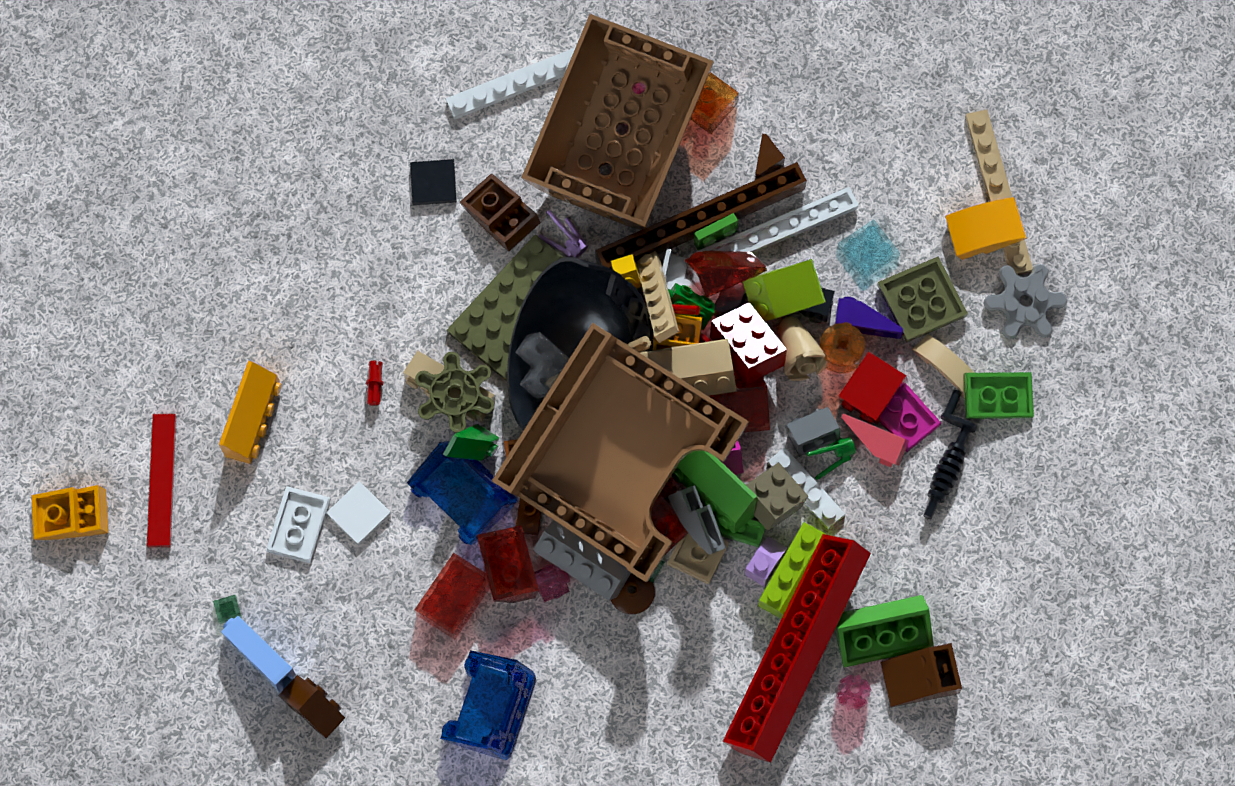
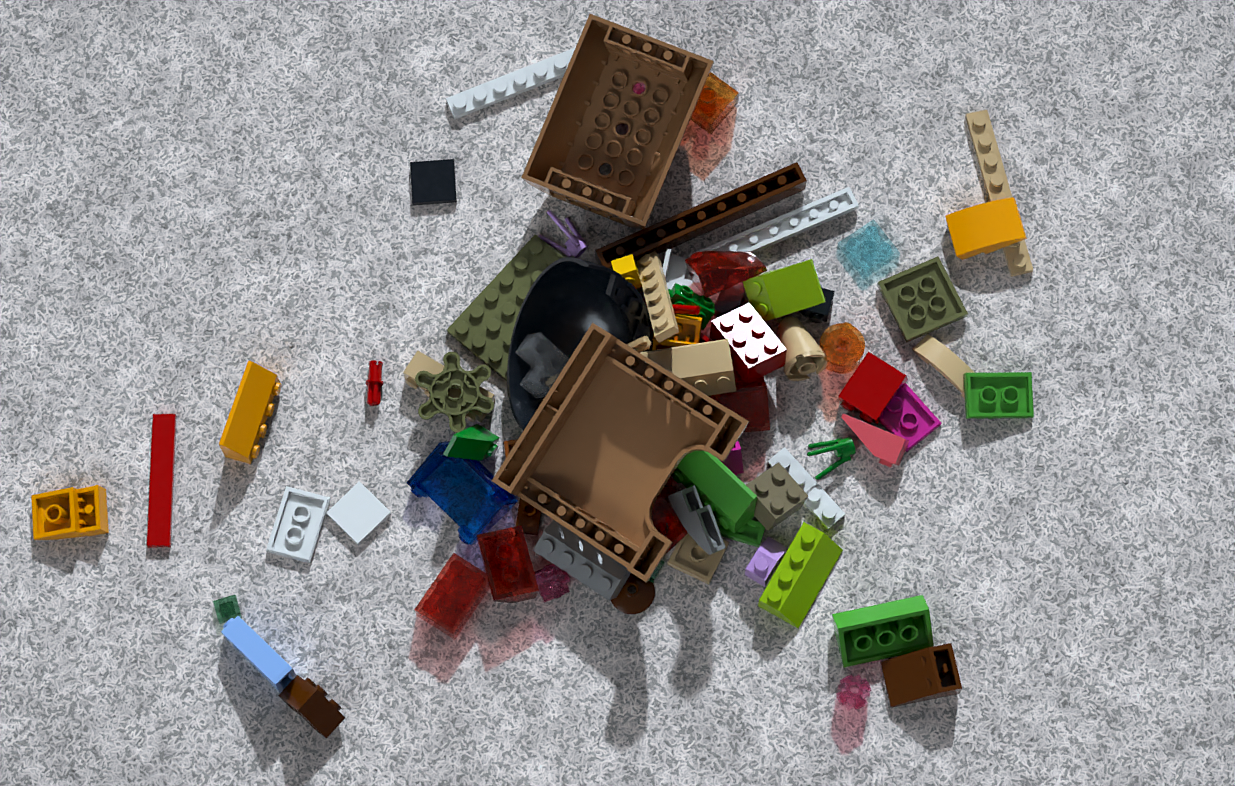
(492, 705): clear blue windscreen -> none
(500, 212): reddish brown slope -> none
(715, 232): bright green plate -> none
(769, 158): reddish brown slope -> none
(796, 647): red brick -> none
(813, 431): brick -> none
(866, 319): dark purple slope -> none
(950, 465): black piece -> none
(1019, 315): light grey plate -> none

